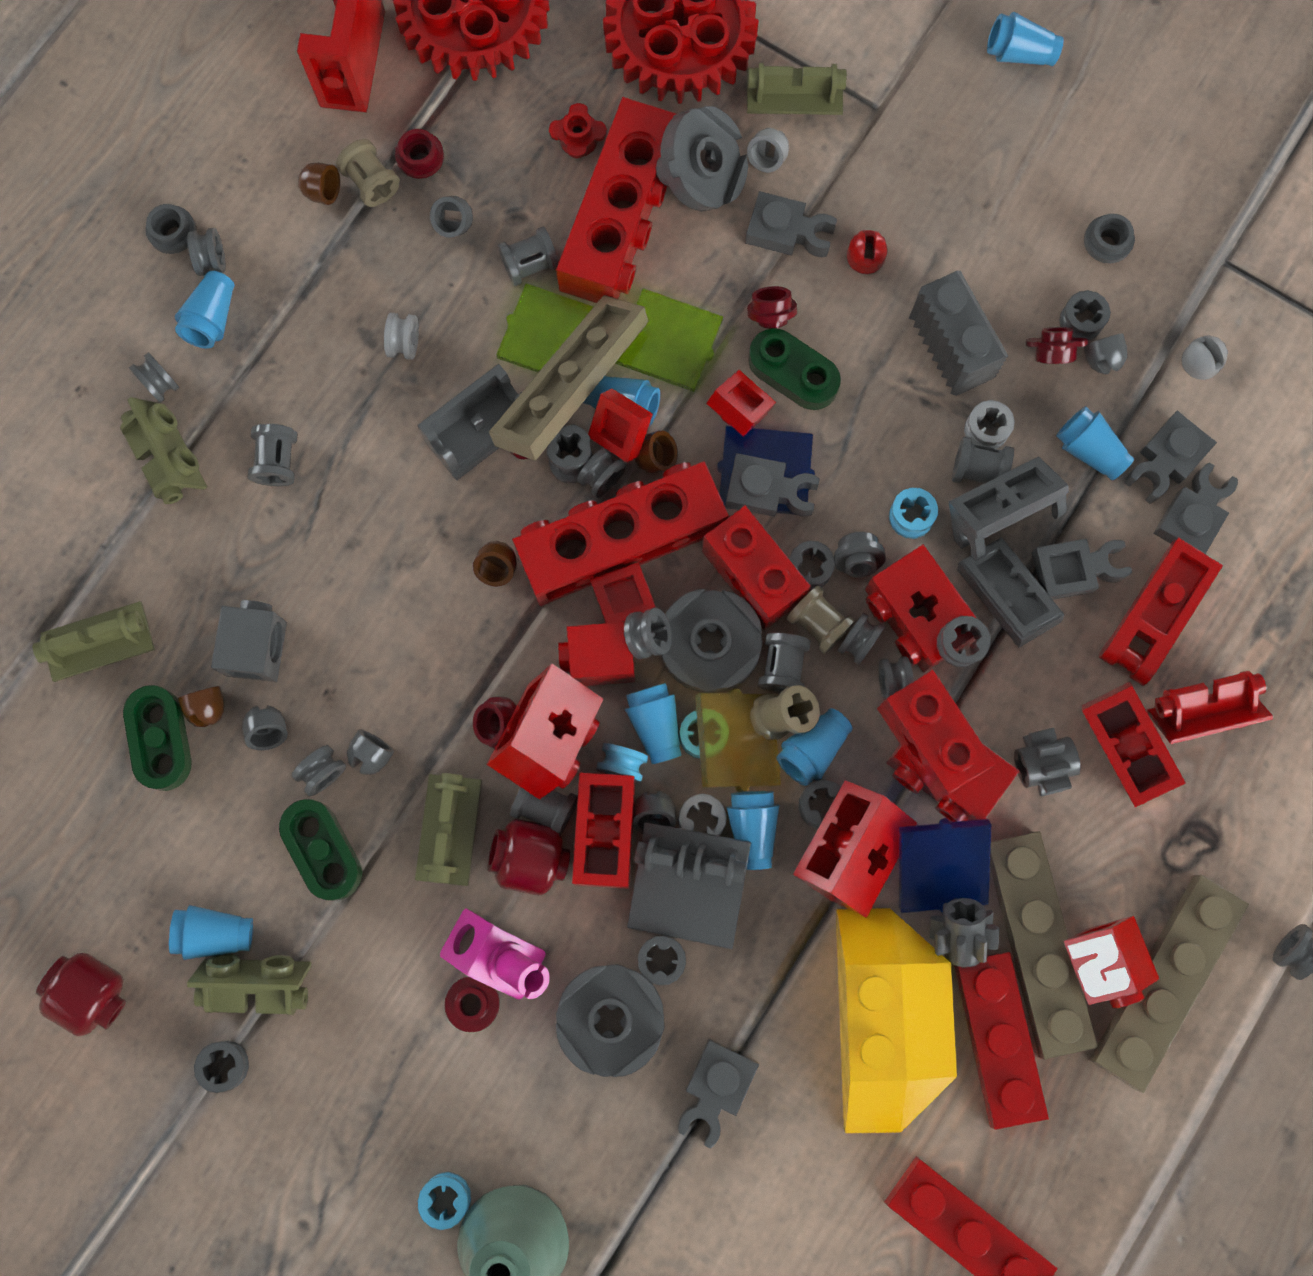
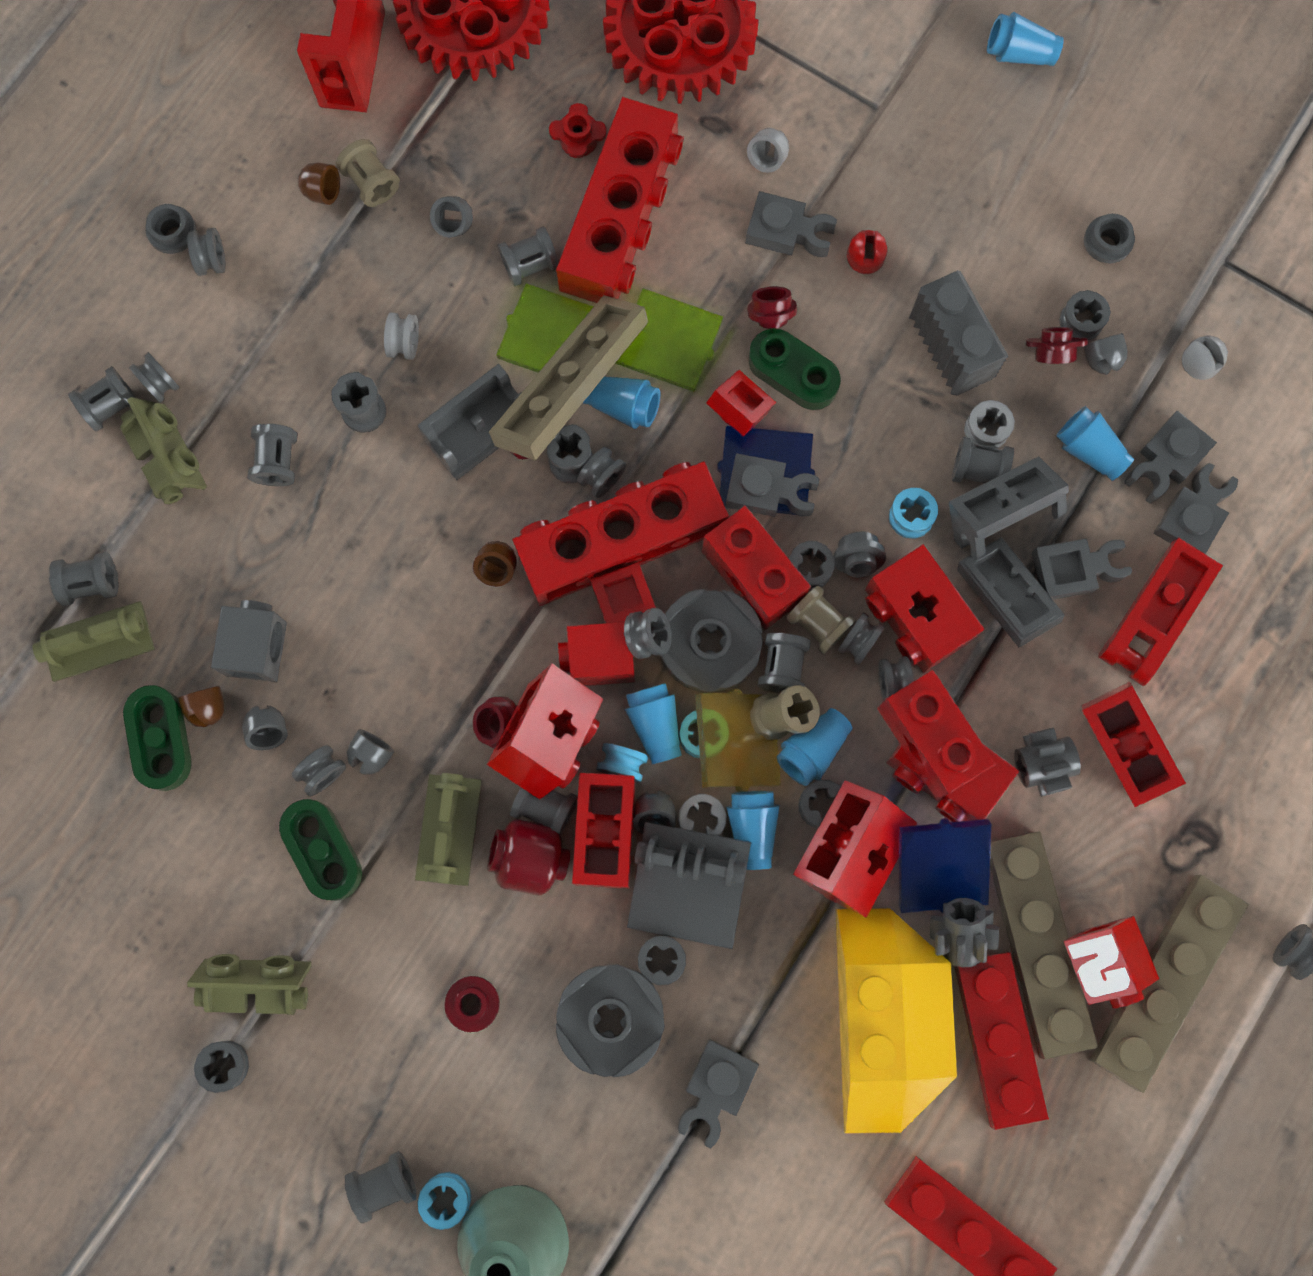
(81, 994): dark red head -> none
(83, 579): none -> dark grey bush
(102, 399): none -> dark grey bush
(205, 312): dark azure cone -> none
(208, 933): dark azure cone -> none
(344, 396): none -> dark grey bush
(380, 1187): none -> dark grey bush
(416, 142): dark red plate -> none
(497, 958): dark pink bracket -> none
(619, 425): red plate -> none
(657, 452): reddish brown hinge -> none
(681, 161): dark grey plate -> none
(795, 90): olive hinge -> none
(978, 647): dark grey bush -> none
(1194, 713): red hinge -> none

